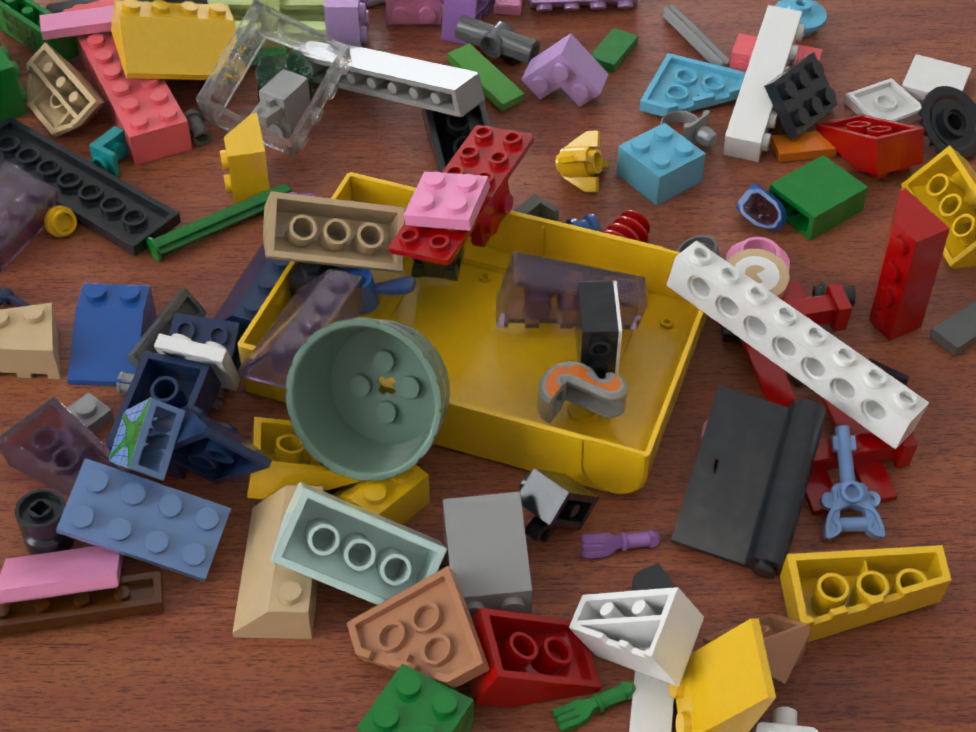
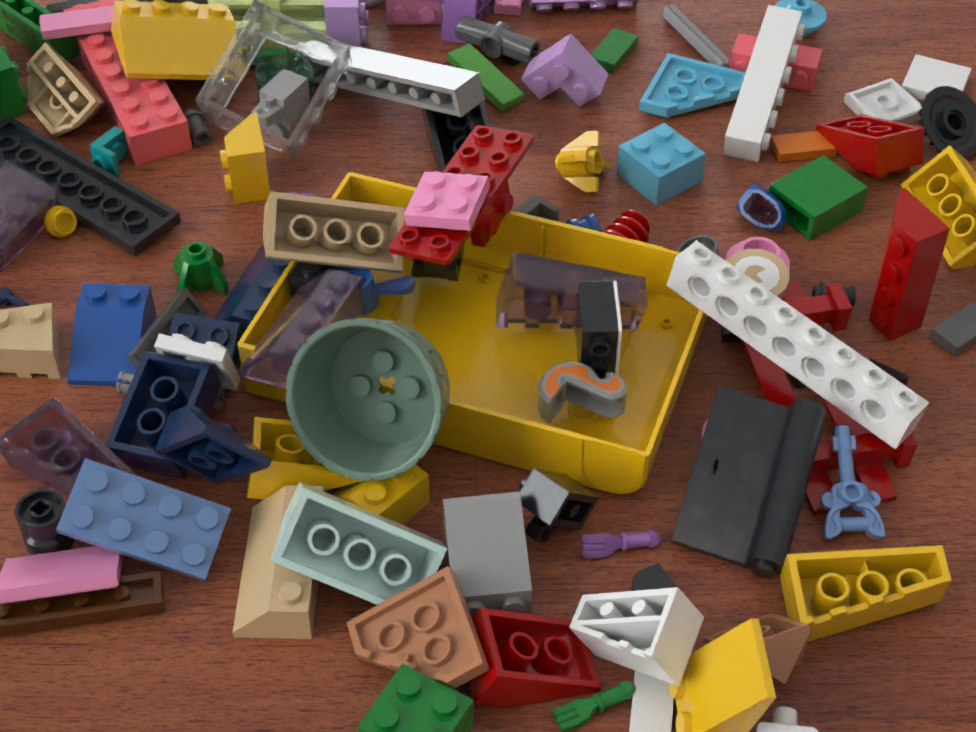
(91, 412): light grey plate -> none
(147, 441): medium blue torso -> none
(199, 268): none -> green brick
(210, 224): green axle -> none
(694, 128): light grey piece -> none
(801, 95): black plate -> none

